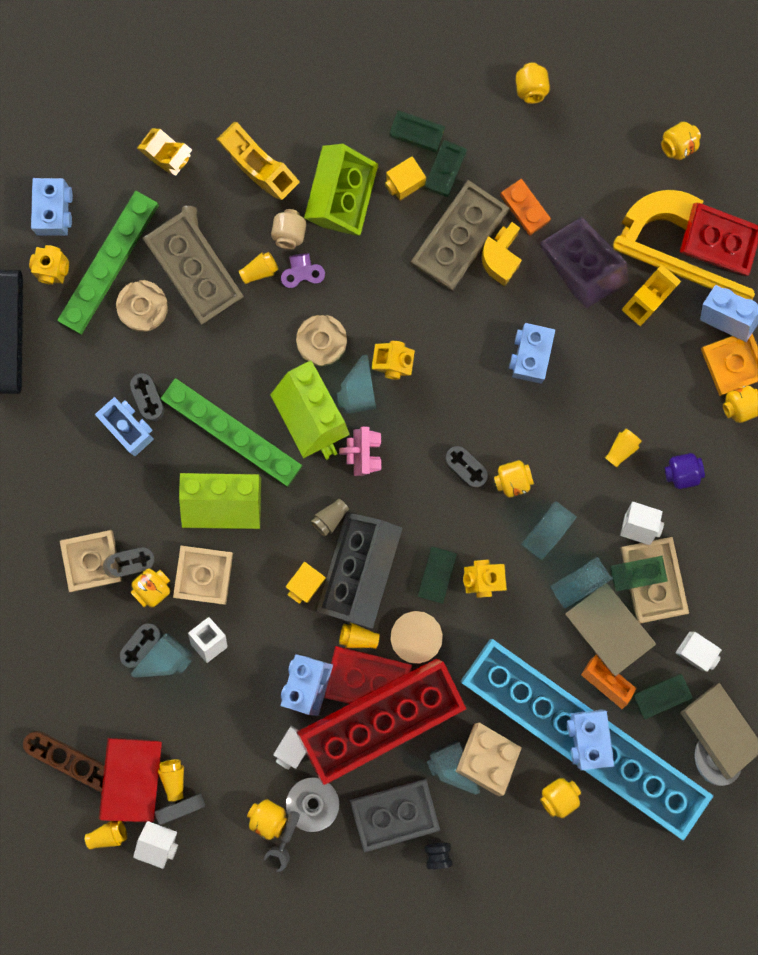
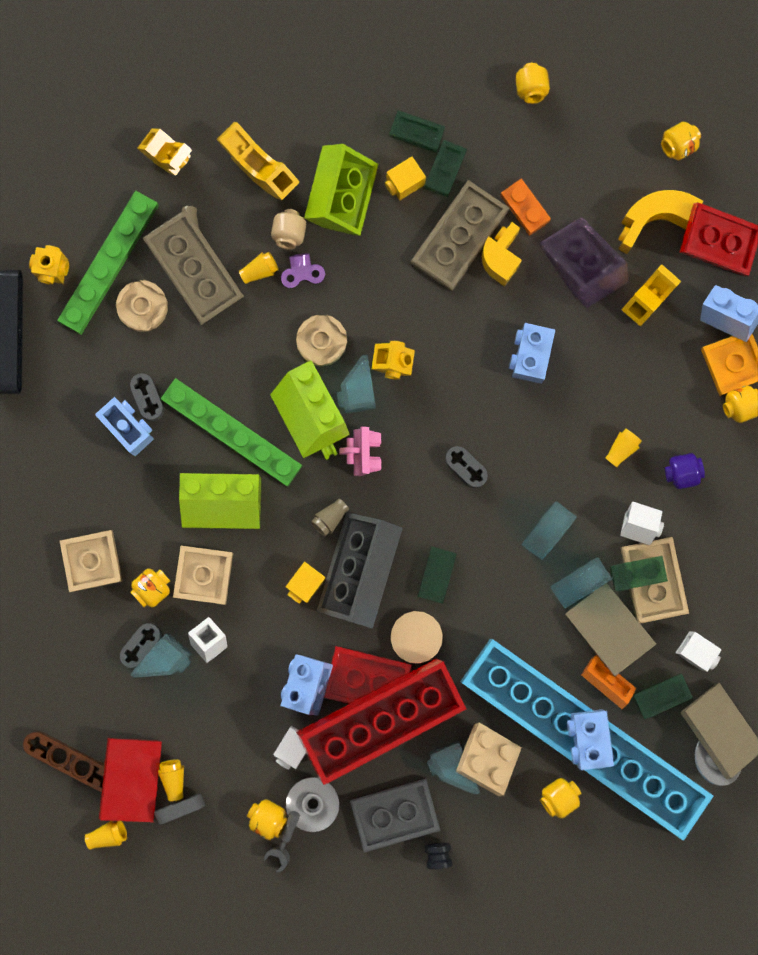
(50, 207): light blue brick -> none
(130, 568): dark grey beam -> none
(156, 845): white brick -> none
(358, 637): yellow cone -> none
(484, 578): yellow brick -> none
(514, 478): yellow head -> none
(679, 267): yellow axle -> none

